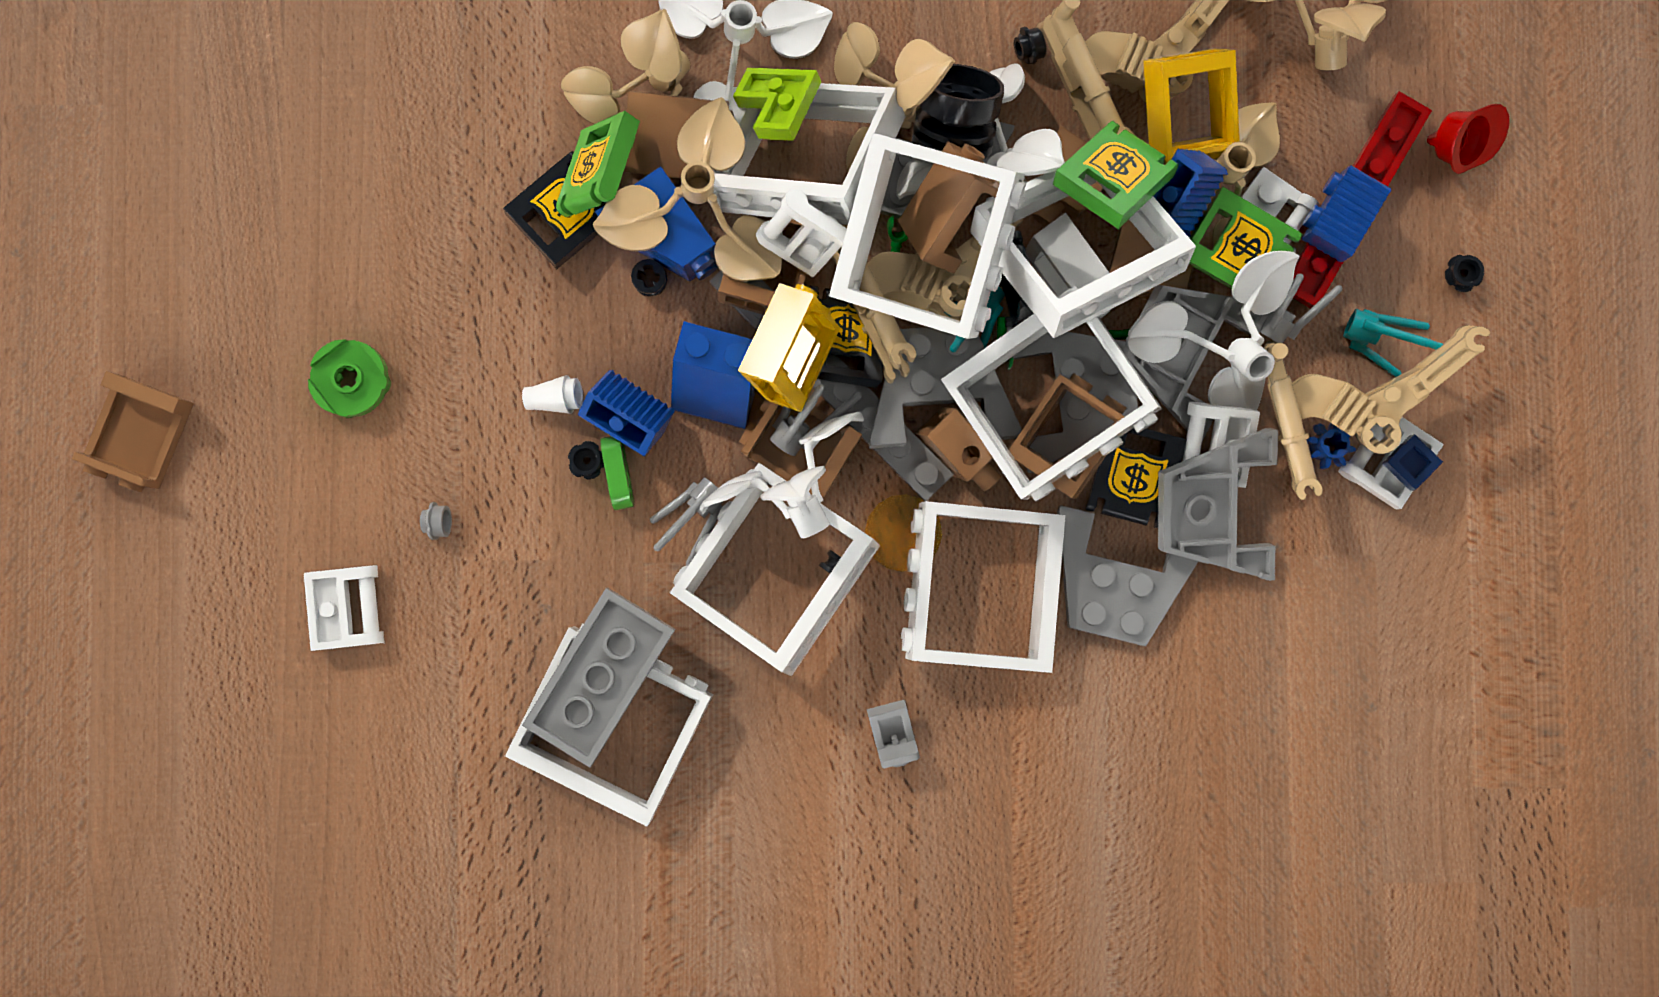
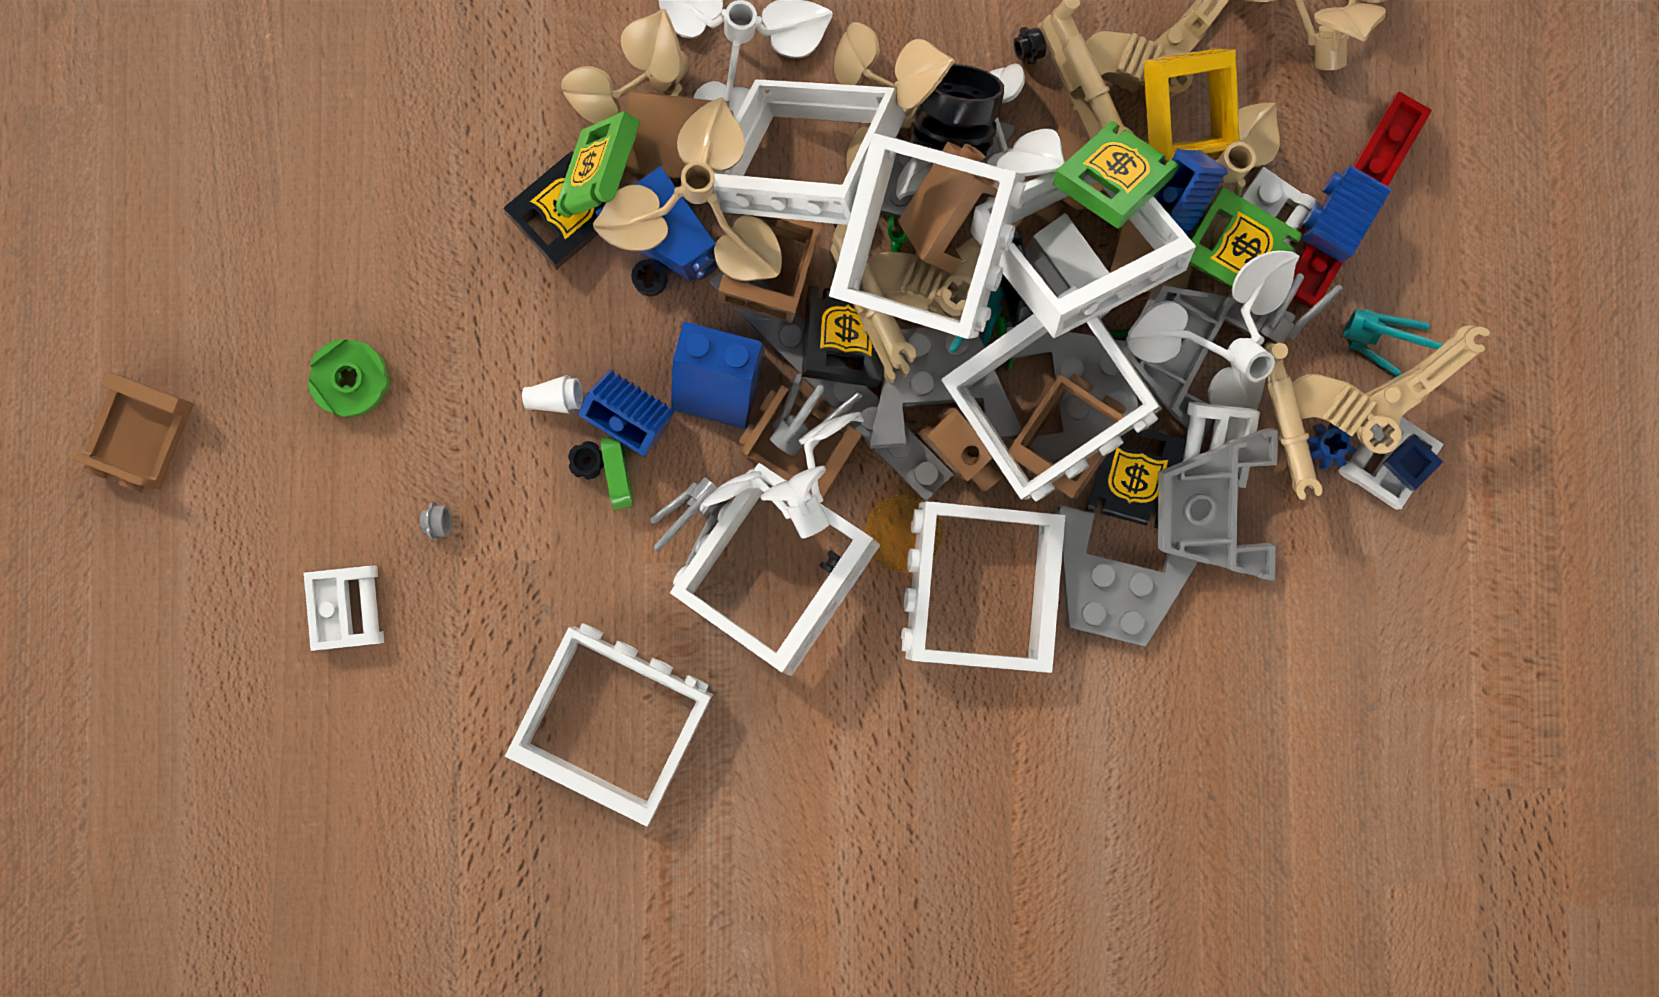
(598, 677): light grey plate -> none
(781, 95): lime plate -> none
(790, 346): window -> none
(812, 243): white plate -> none
(893, 734): light grey bracket -> none
(1470, 136): red piece -> none
(1471, 265): black plate -> none

